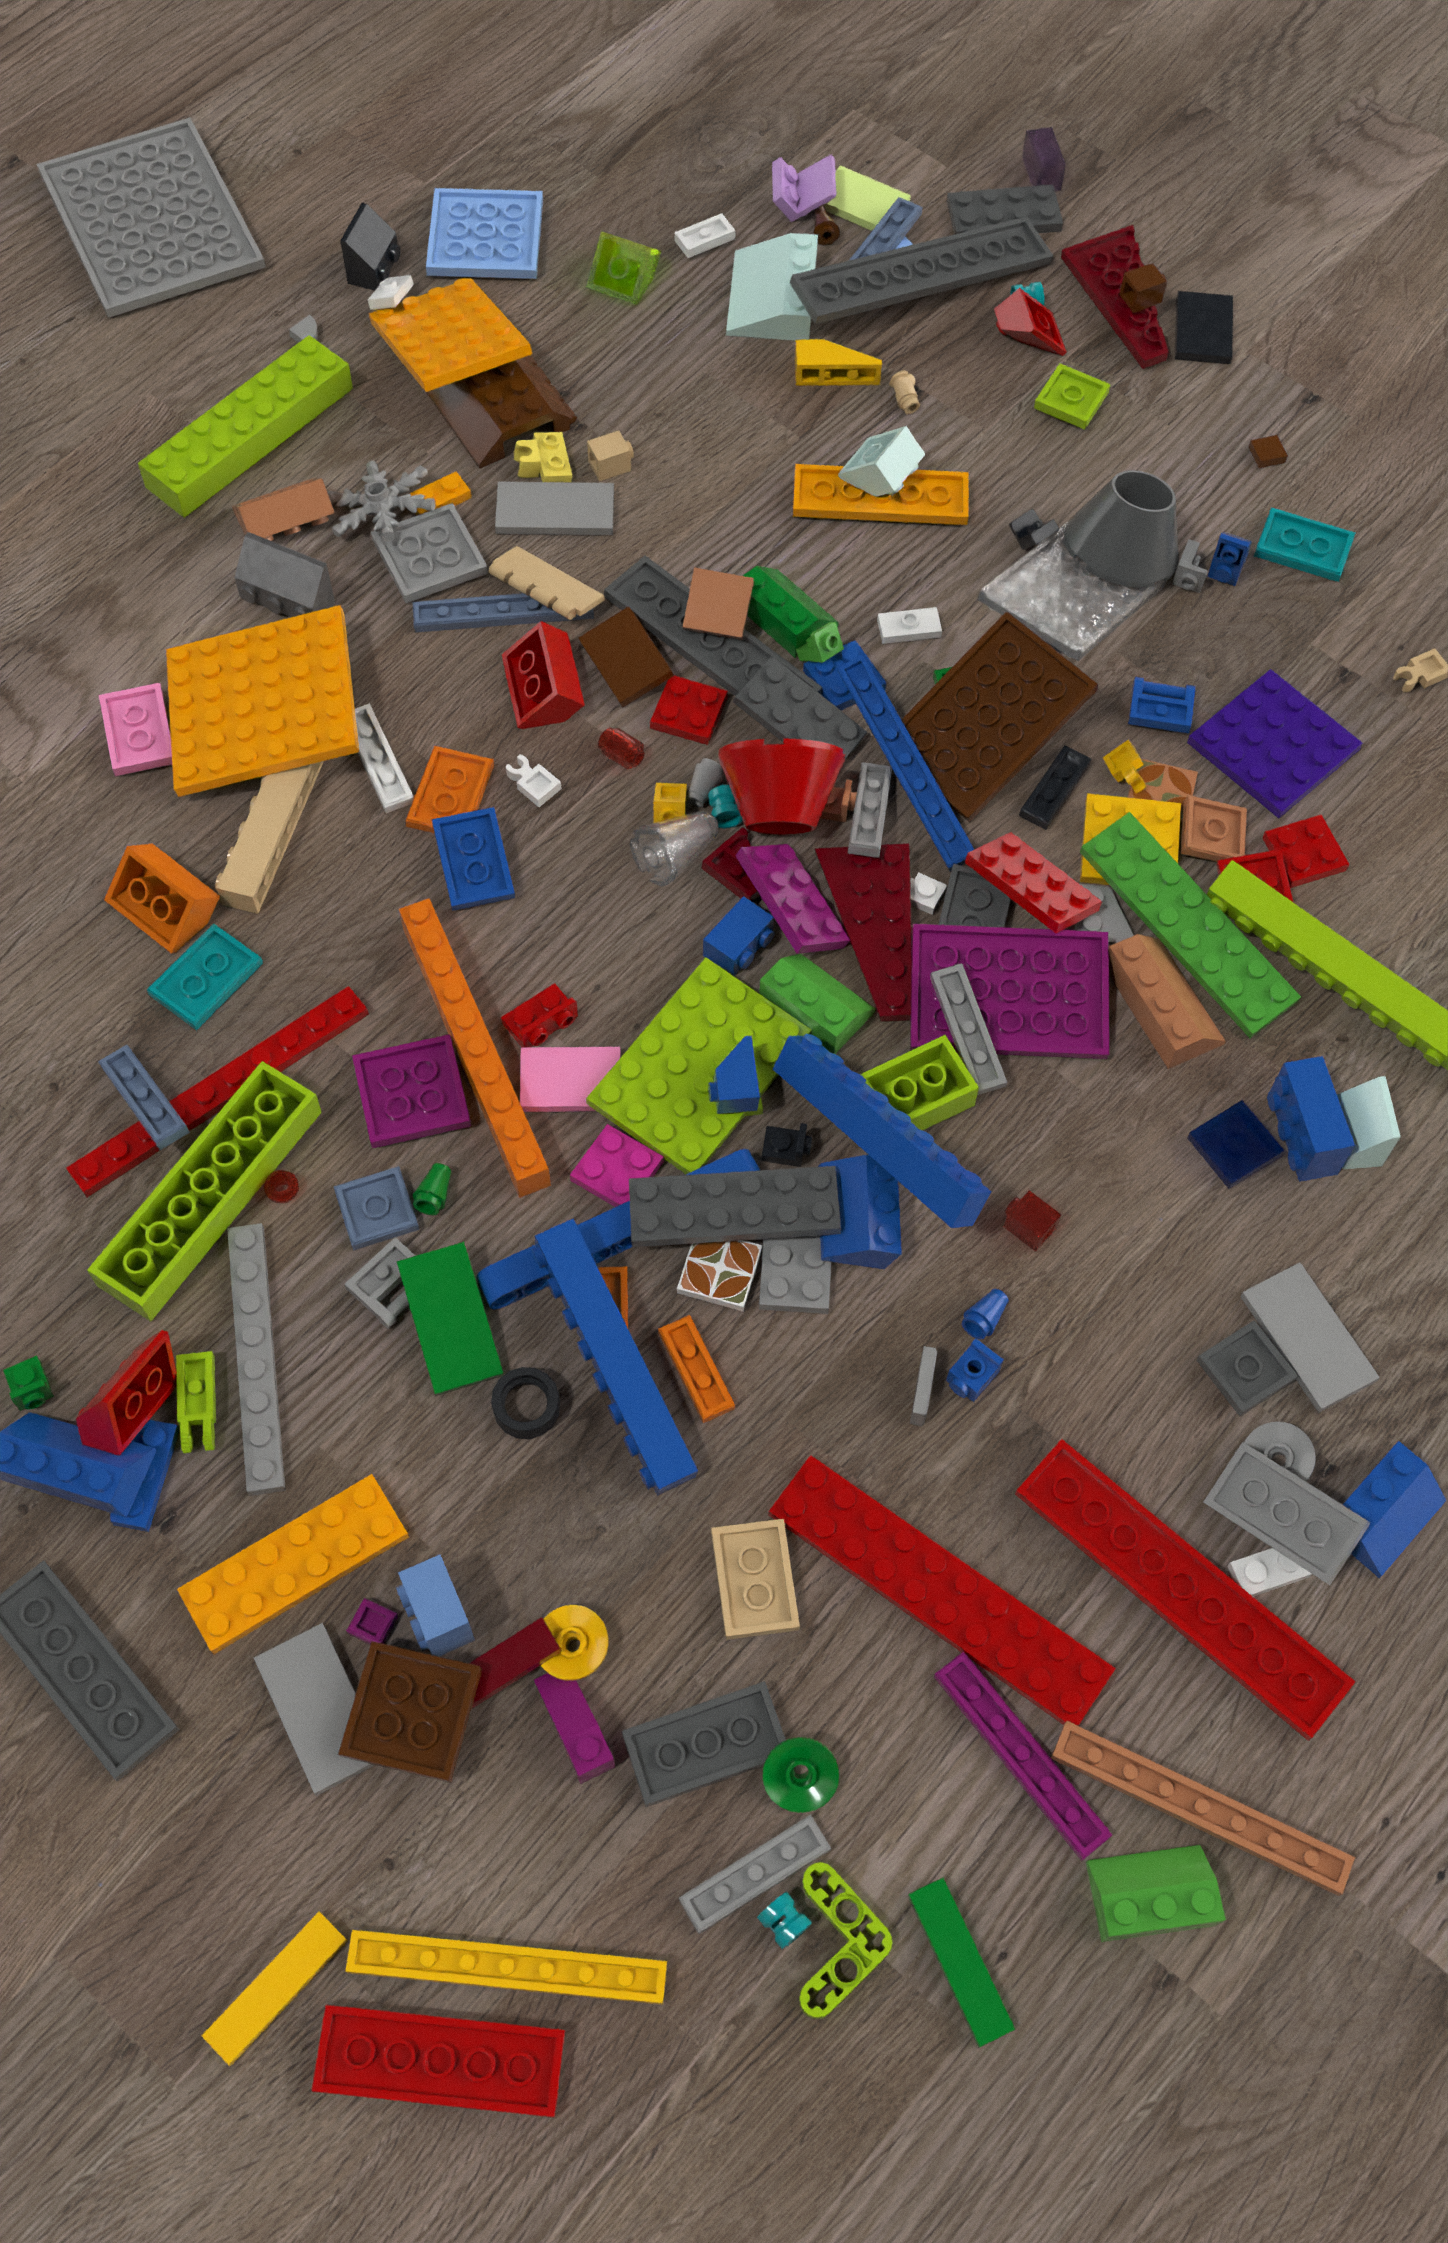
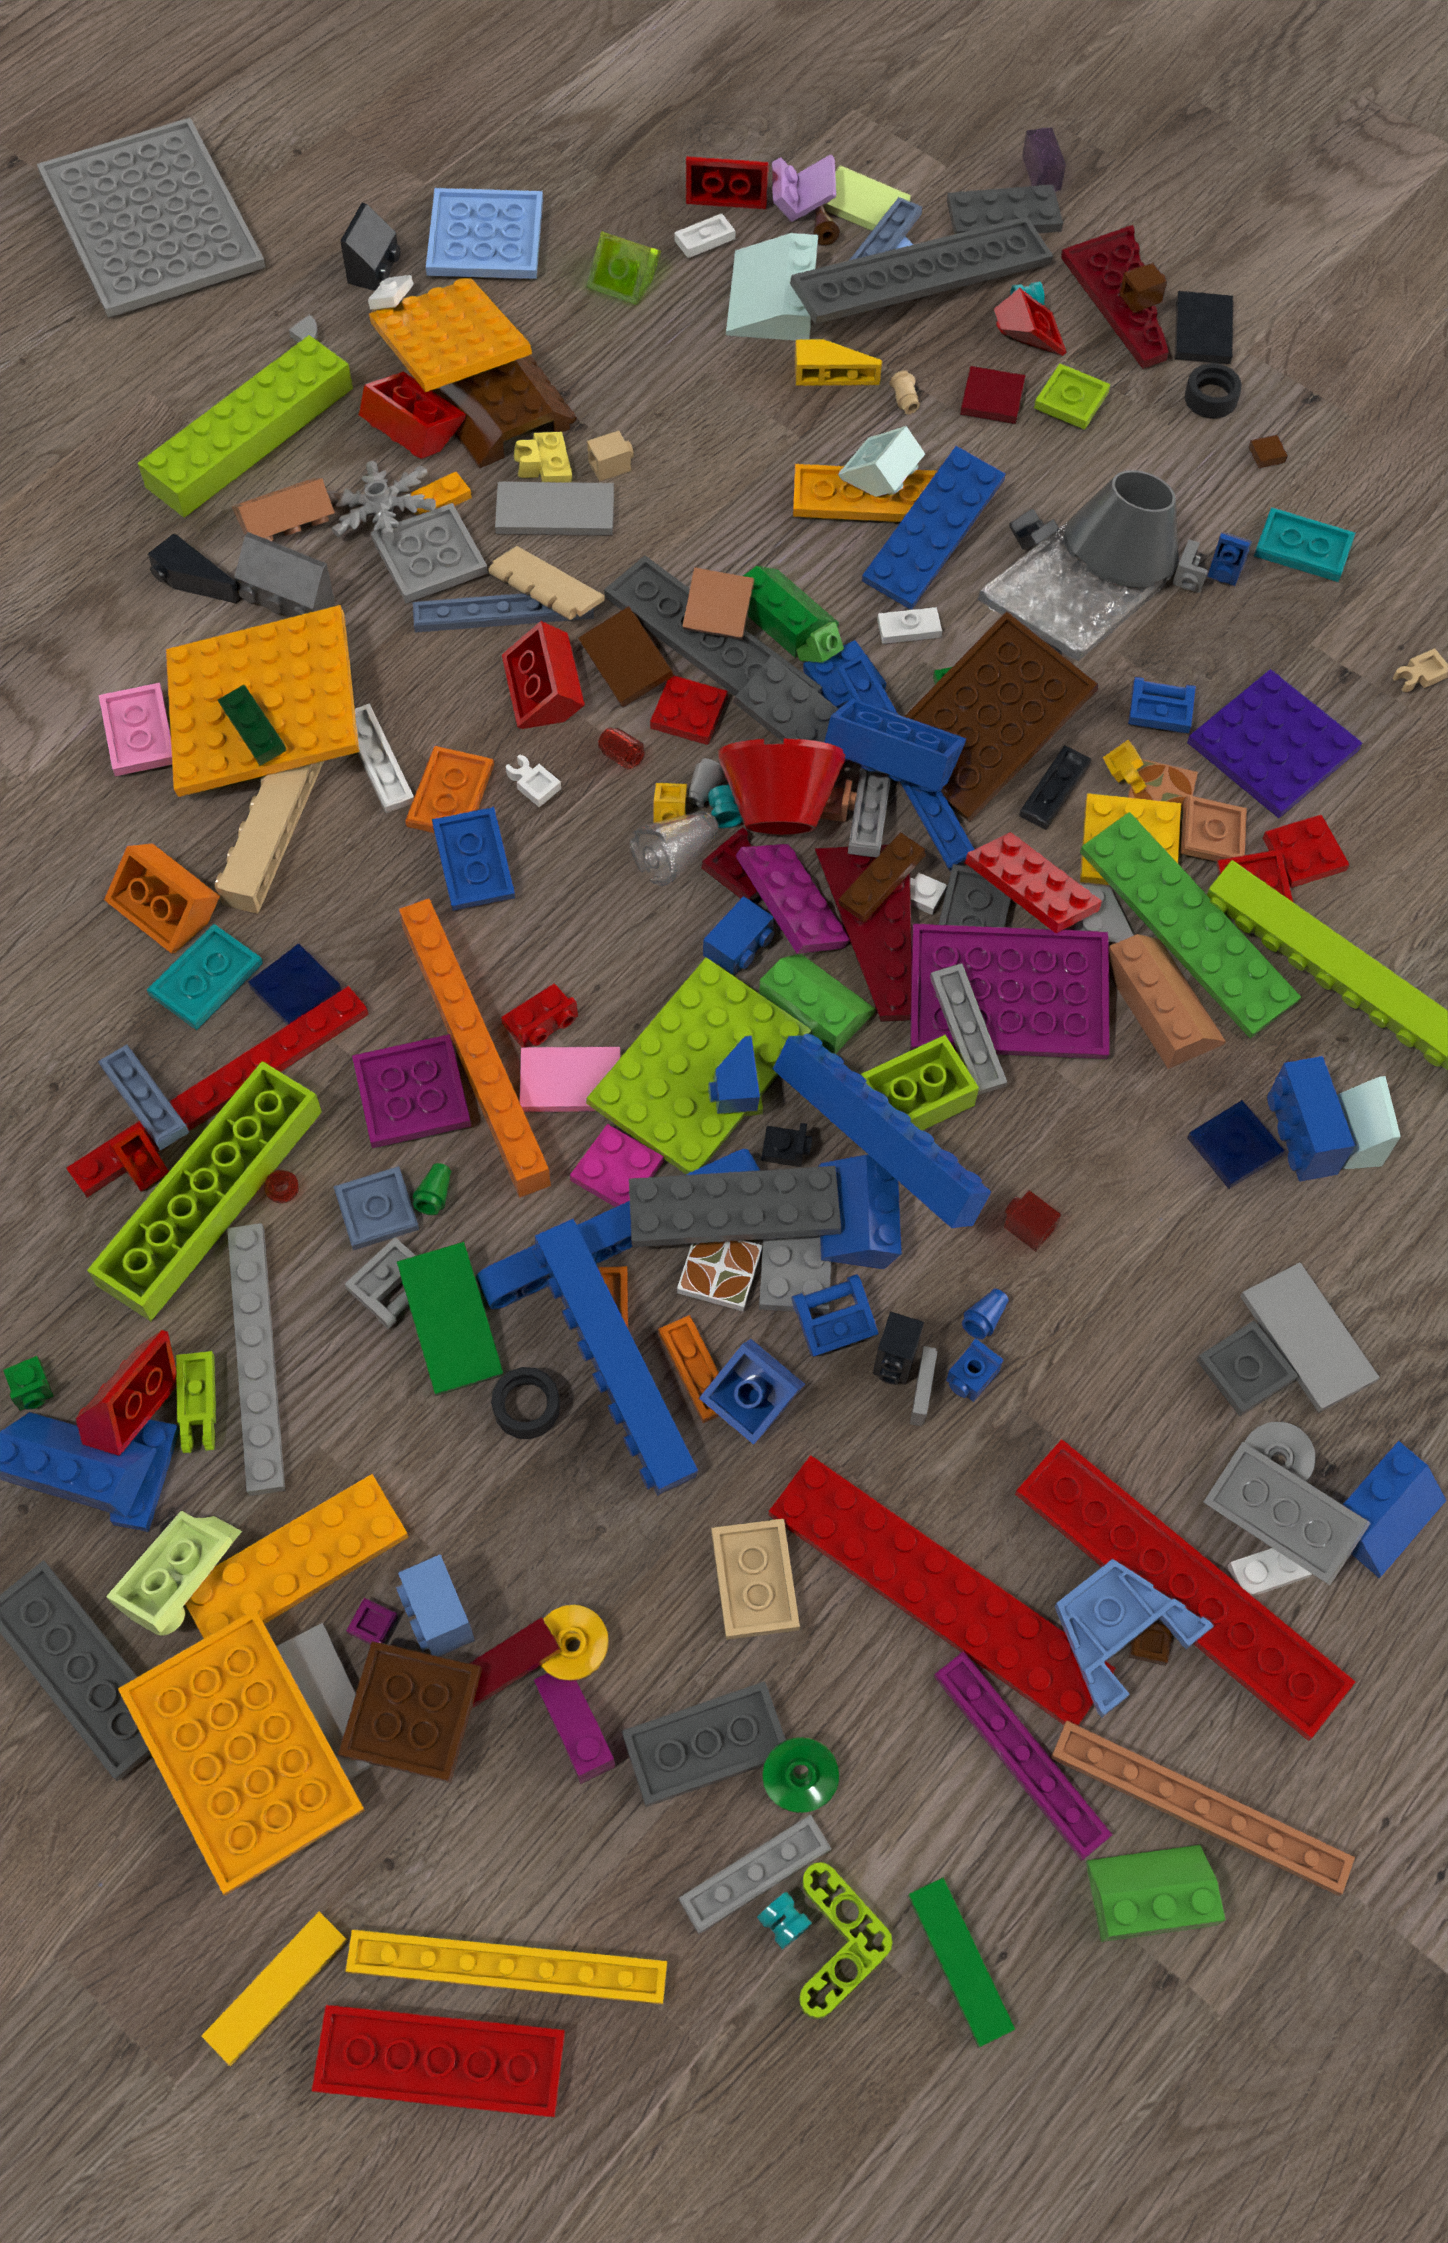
(138, 1157): none -> red slope
(172, 1571): none -> yellowish green slope
(190, 571): none -> black slope
(240, 1751): none -> light orange plate
(252, 725): none -> dark green plate
(294, 985): none -> clear blue plate
(409, 414): none -> red slope
(726, 182): none -> red slope
(751, 1391): none -> blue slope
(837, 1327): none -> blue plate
(882, 877): none -> reddish brown plate
(895, 744): none -> blue slope
(897, 1348): none -> black brick
(933, 527): none -> blue plate
(992, 394): none -> dark red tile
(1108, 1615): none -> medium blue wing
(1152, 1645): none -> reddish brown tile
(1215, 375): none -> black tyre

